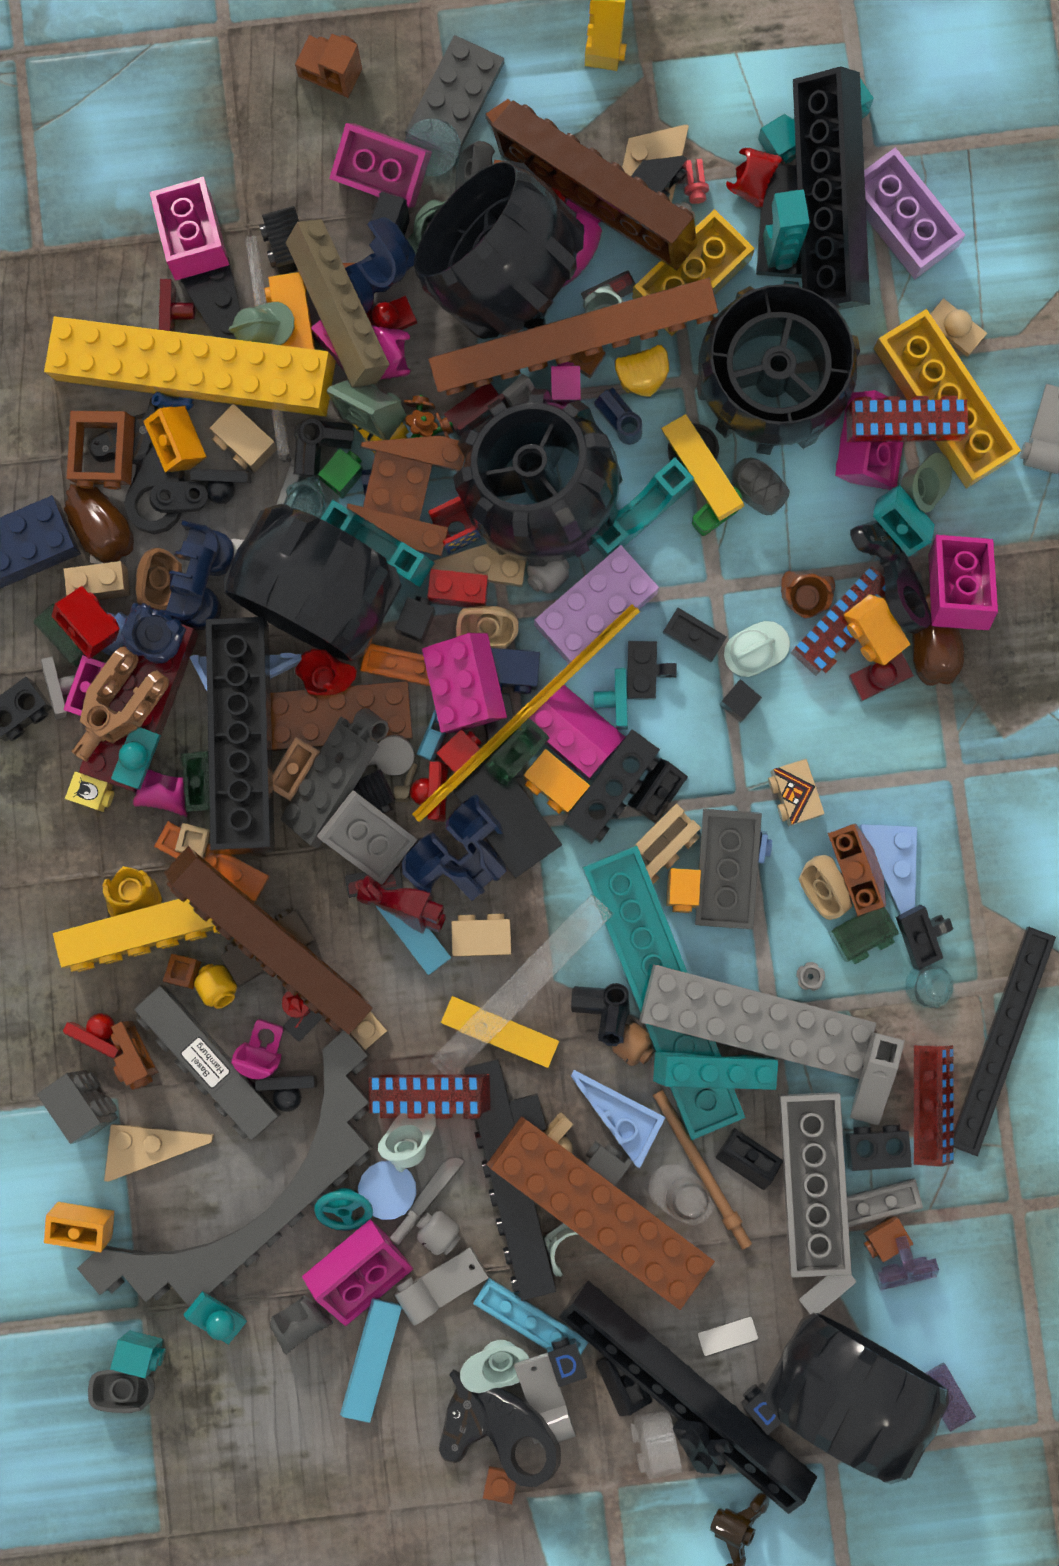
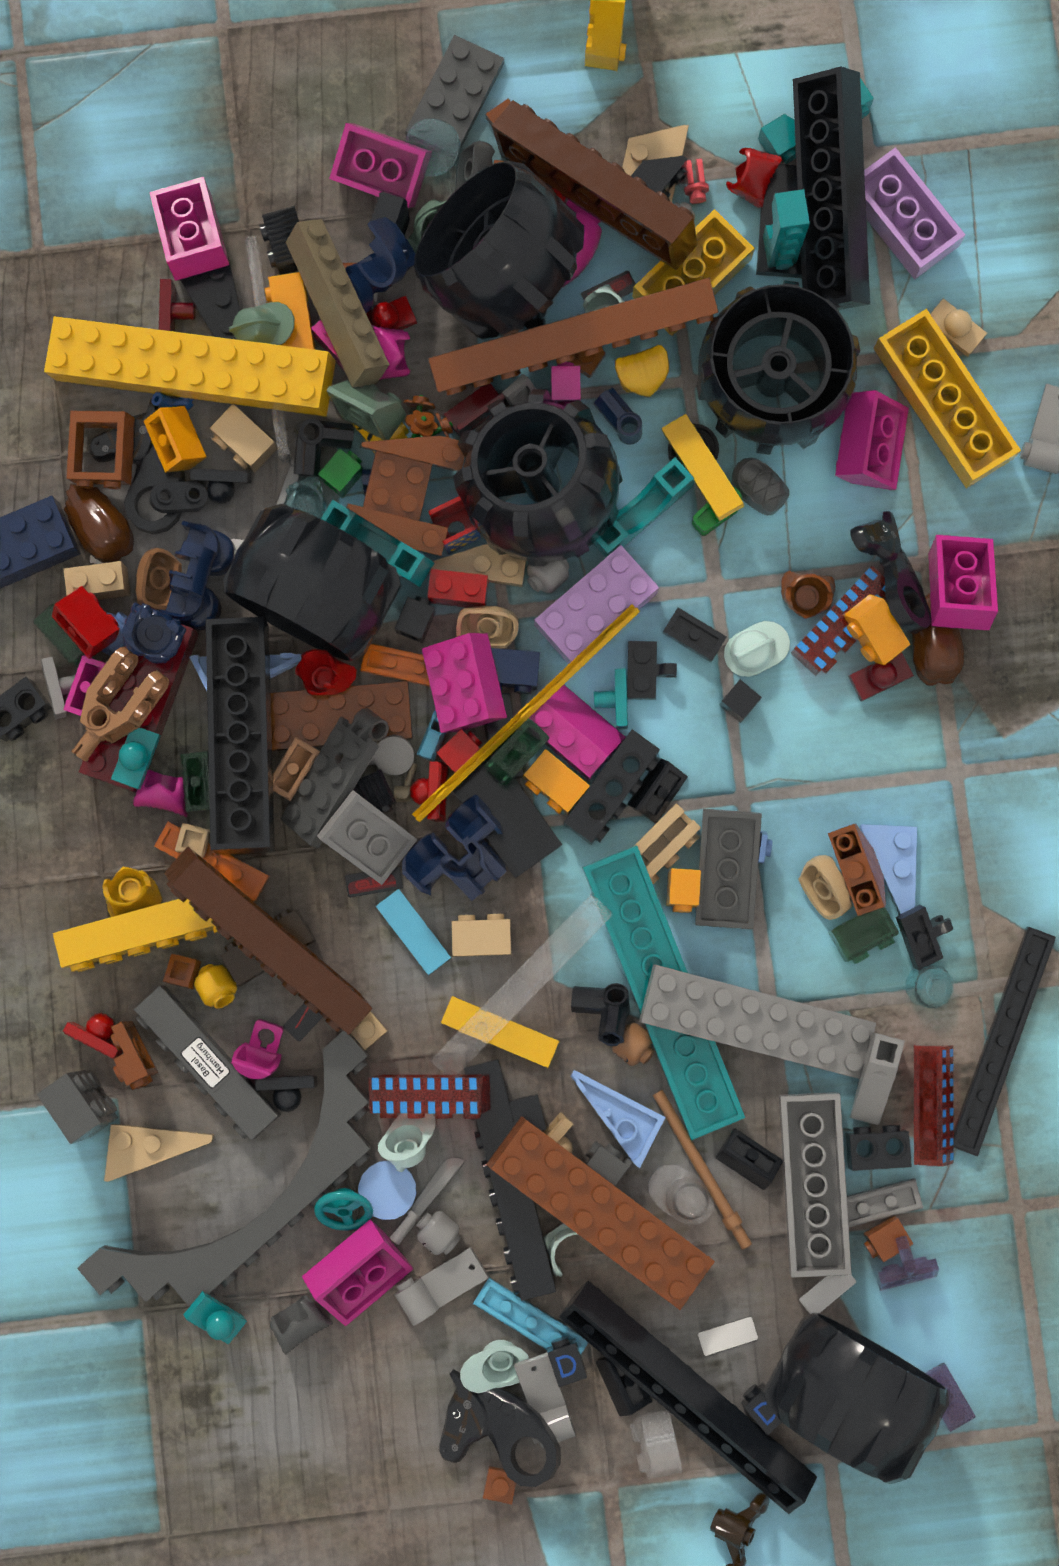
(79, 1226): light orange brick -> none
(90, 792): light yellow brick -> none
(119, 1391): dark grey piece -> none
(138, 1354): teal brick -> none
(294, 1006): red tile -> none
(330, 63): dark orange brick -> none
(371, 1360): medium azure tile -> none
(407, 904): dark red hips -> none
(702, 1451): black plate -> none
(735, 1072): teal arch -> none
(796, 793): tan brick -> none
(818, 976): light grey plate -> none
(903, 520): teal brick -> none
(907, 419): clear red brick -> none
(928, 481): sand green piece -> none

